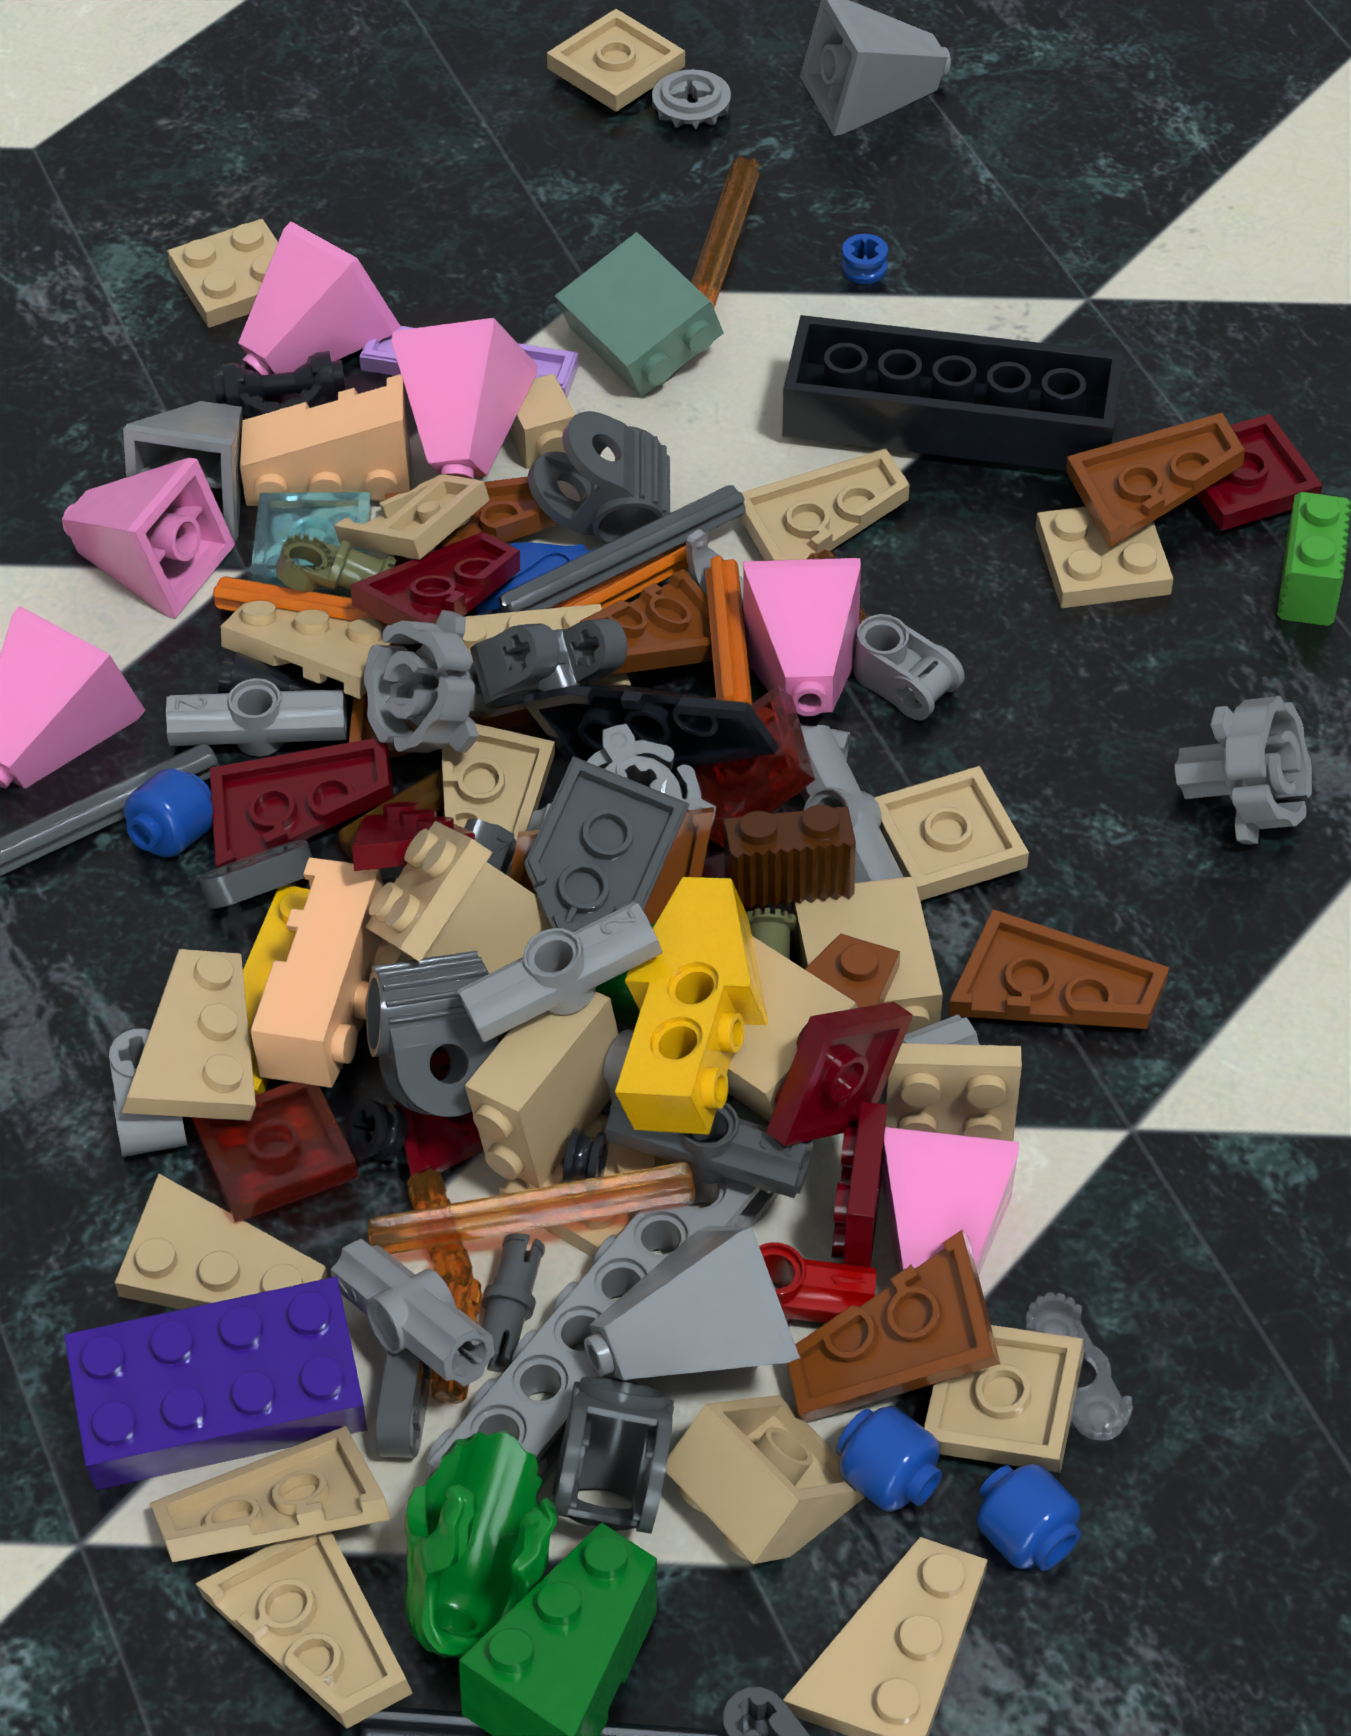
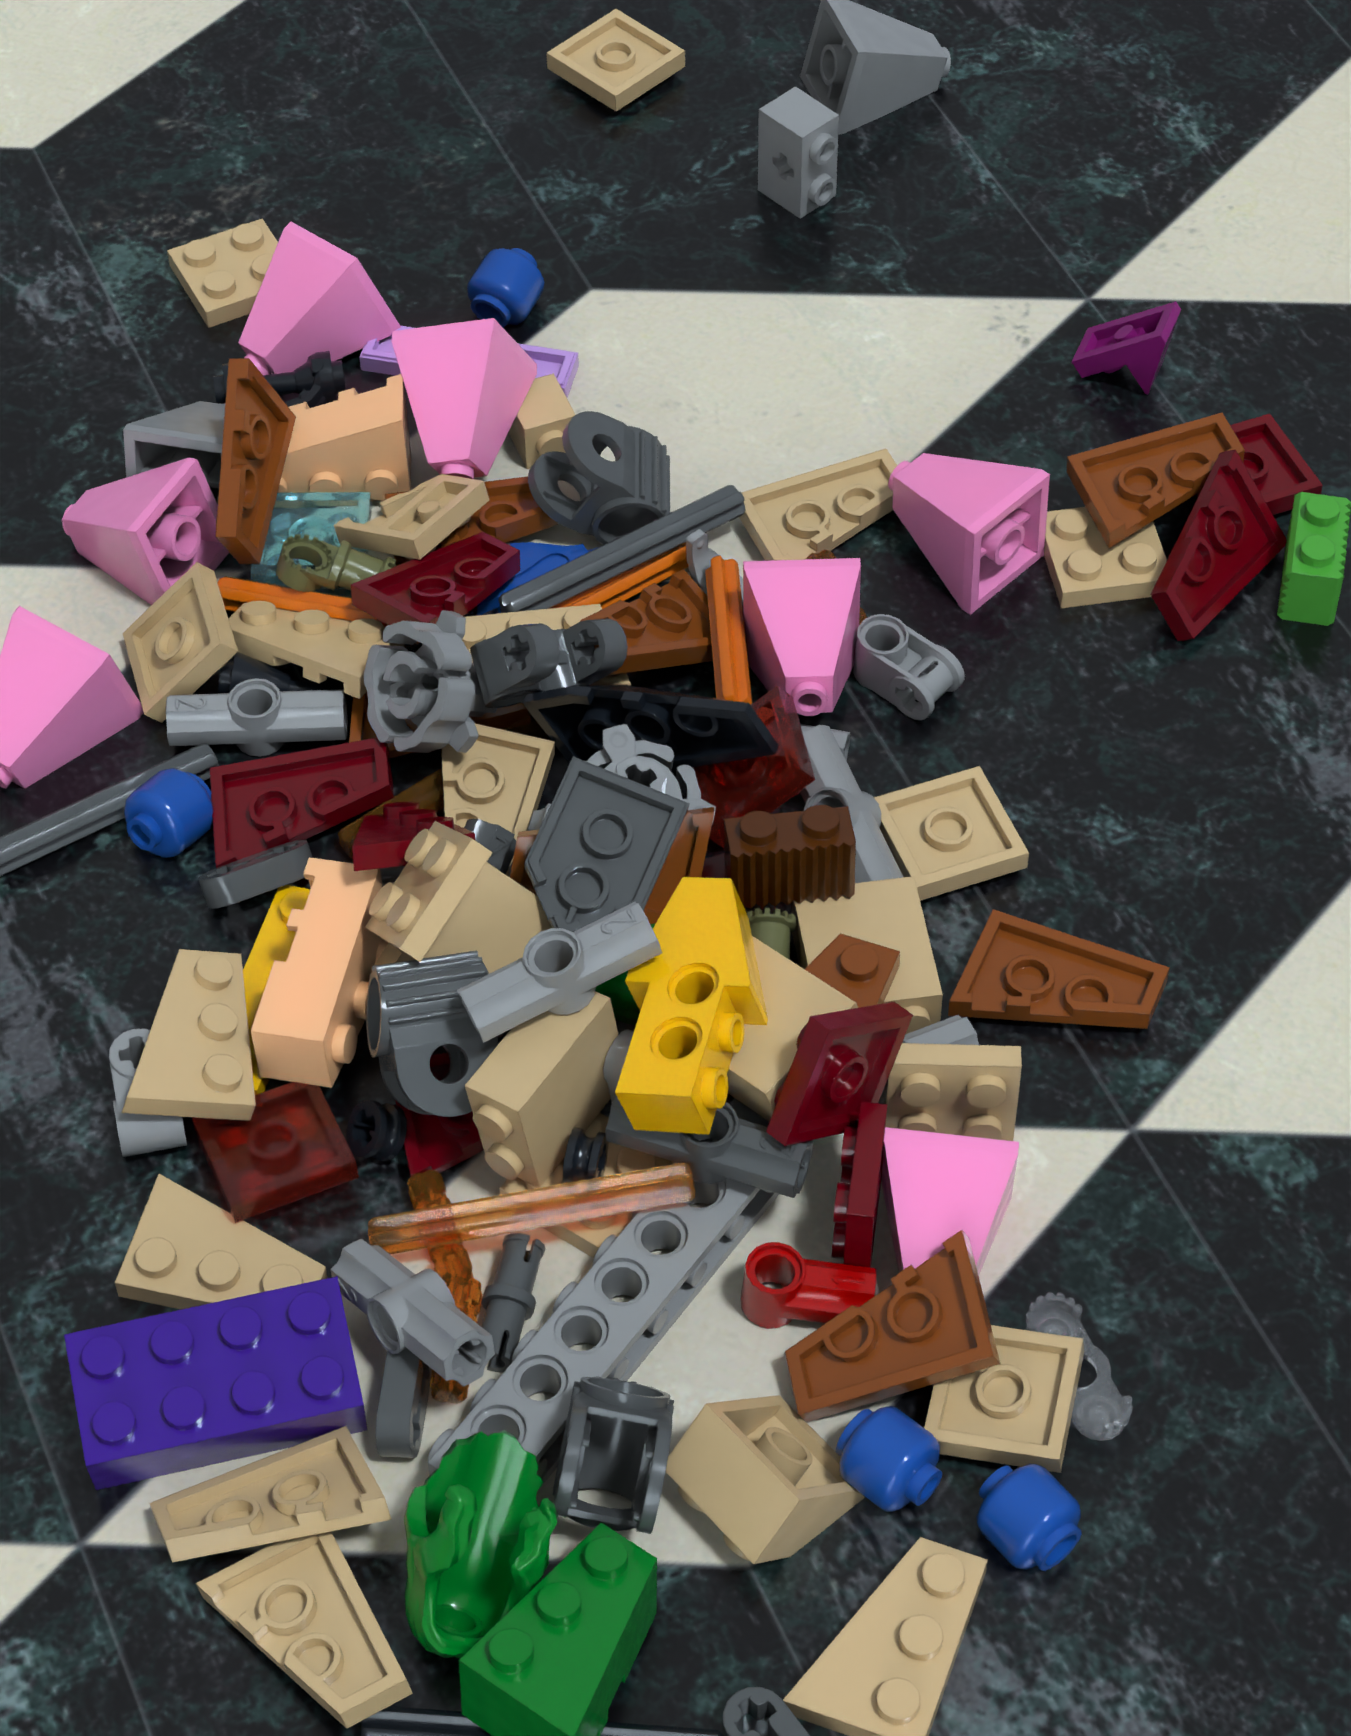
(179, 640): none -> tan plate
(252, 460): none -> dark orange wing
(505, 286): none -> blue head
(639, 314): sand green brick -> none
(695, 1313): light grey slope -> none
(709, 91): light grey gear -> none
(725, 227): clear orange axle -> none
(797, 152): none -> light grey brick
(864, 258): blue bush -> none
(949, 393): black brick -> none
(973, 520): none -> bright pink slope
(1132, 341): none -> magenta slope
(1218, 550): none -> dark red wing
(1255, 763): light grey piece -> none

